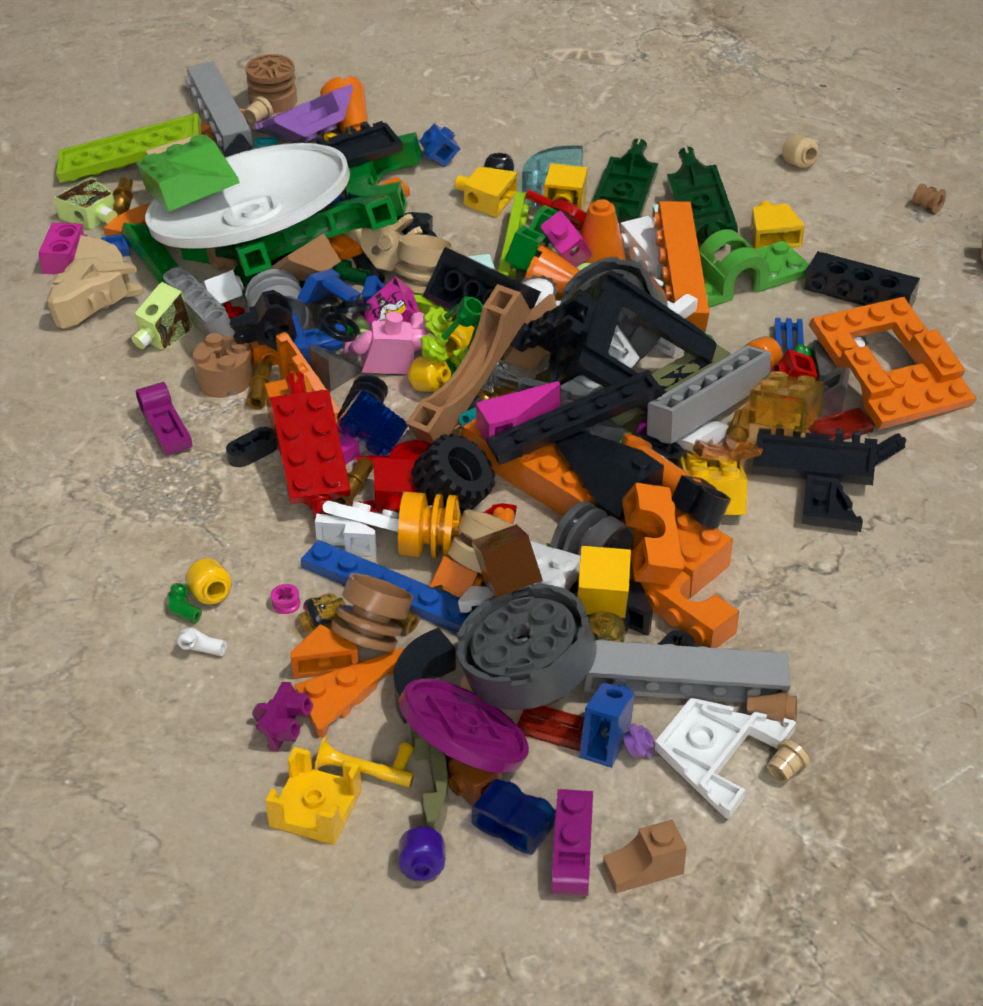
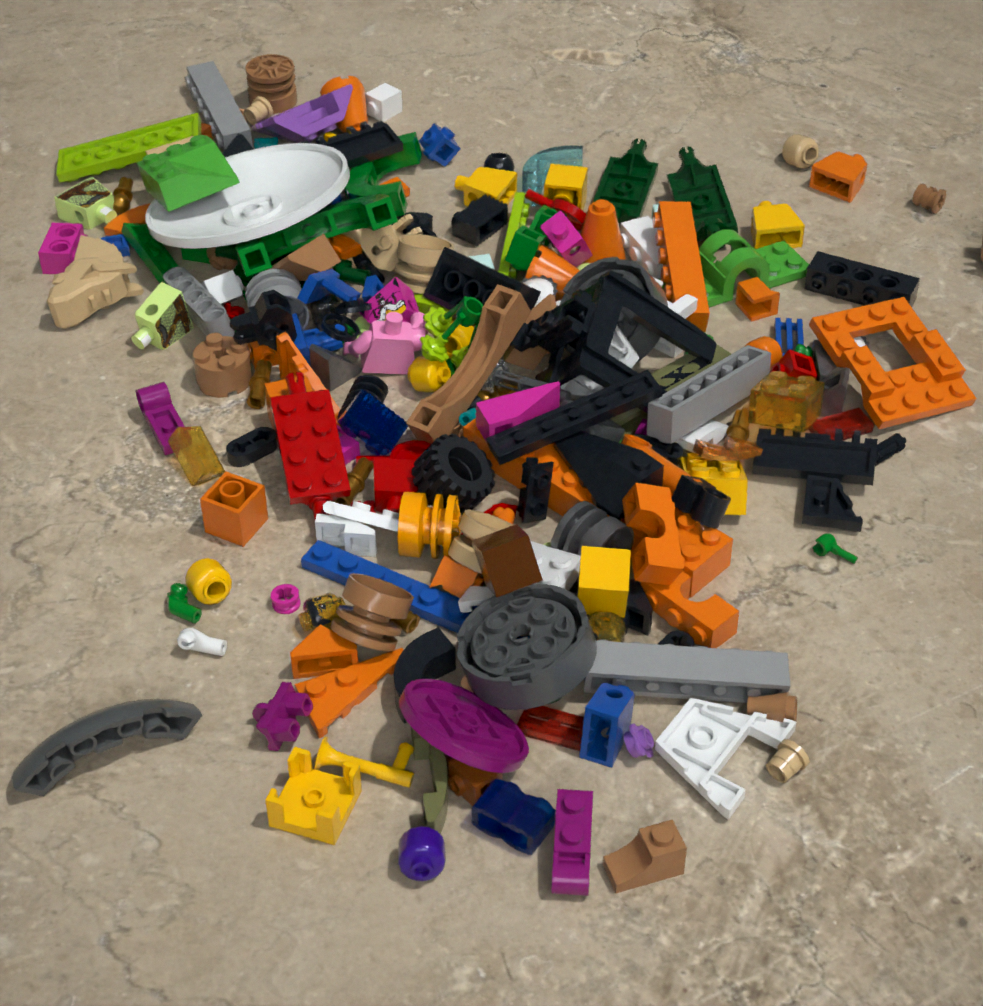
(100, 732): none -> dark grey brick
(195, 455): none -> clear yellow slope
(234, 508): none -> orange head
(384, 102): none -> white brick
(480, 220): none -> black brick
(535, 497): none -> black hinge
(756, 299): none -> orange window
(827, 543): none -> green hand
(839, 175): none -> orange torso

